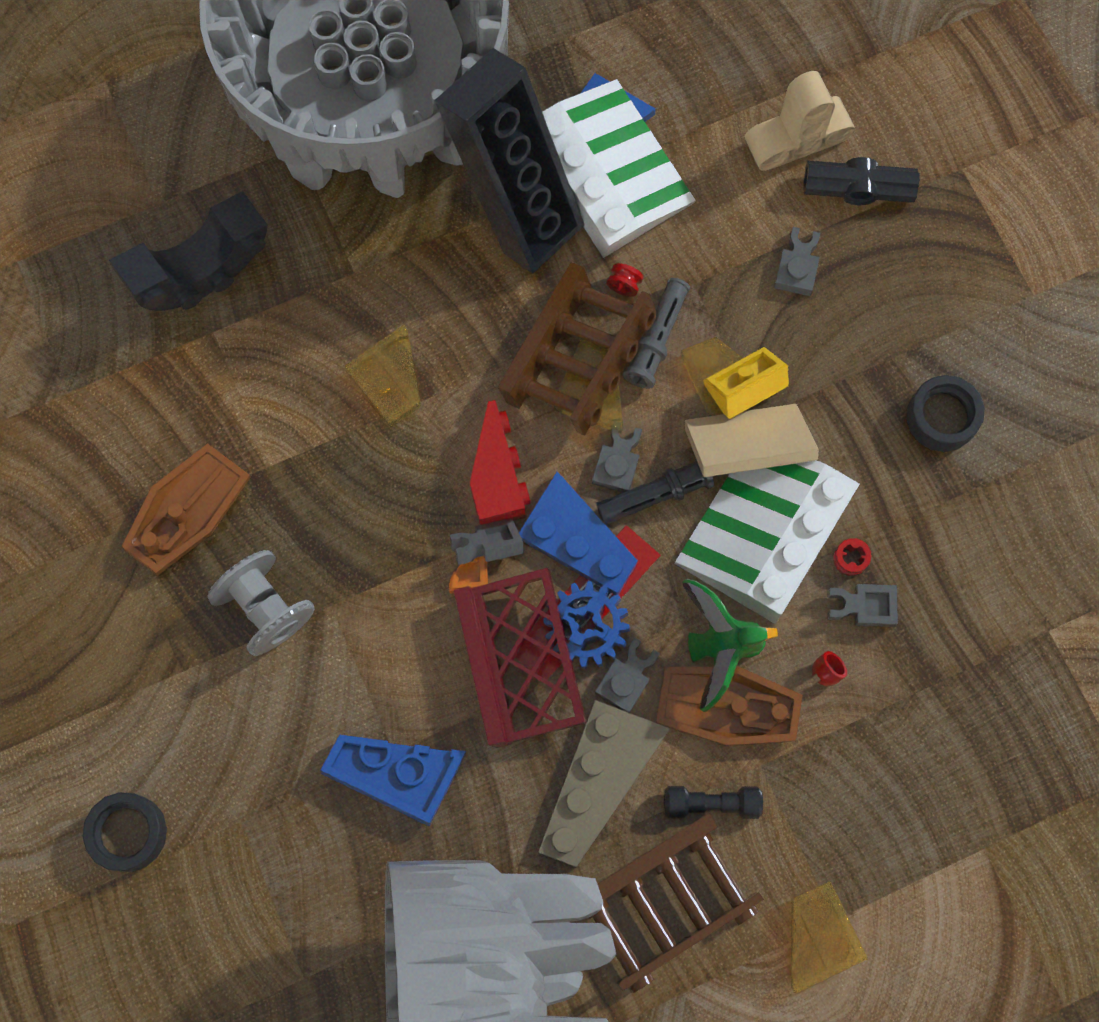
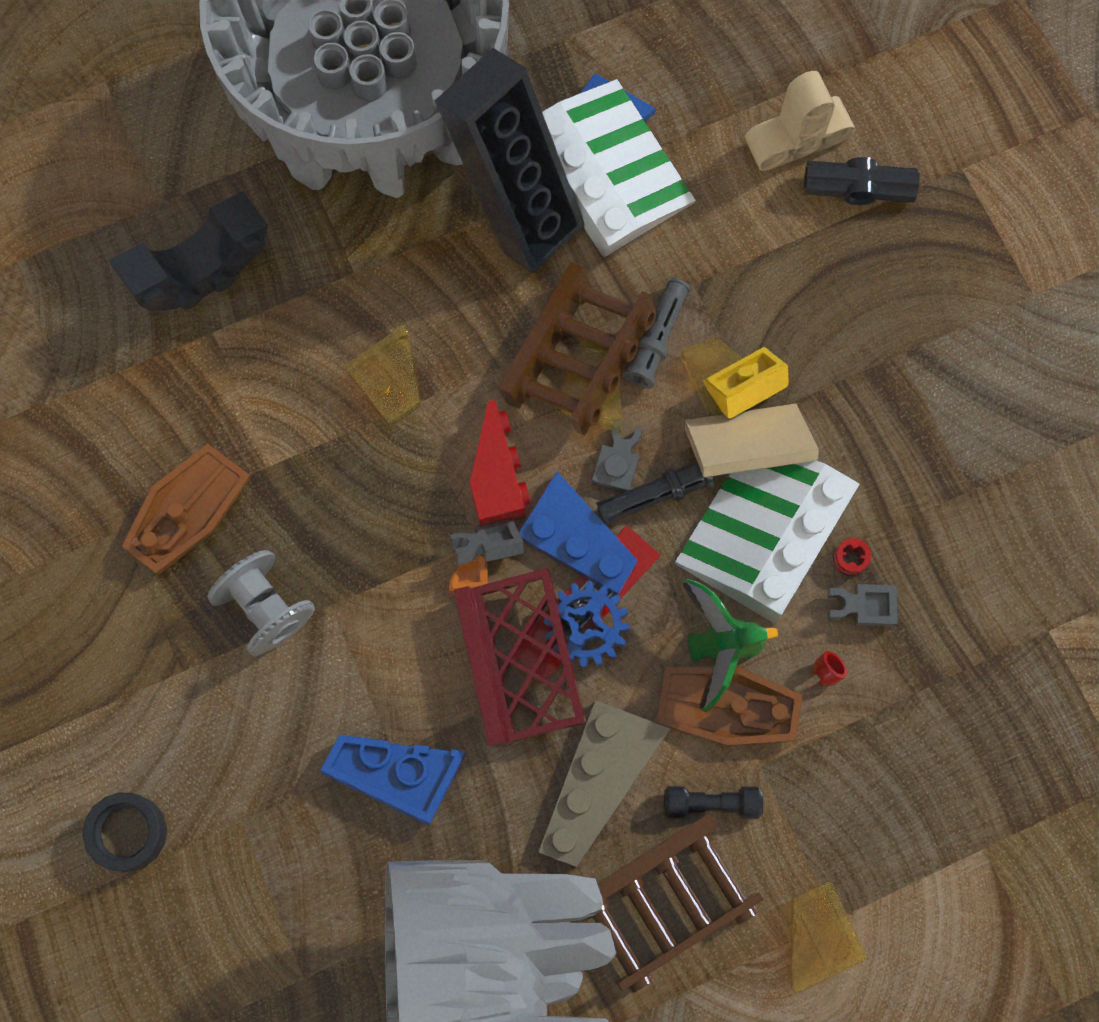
(624, 279): red bush -> none
(625, 681): dark grey plate -> none
(798, 267): dark grey plate -> none
(957, 388): black tyre -> none

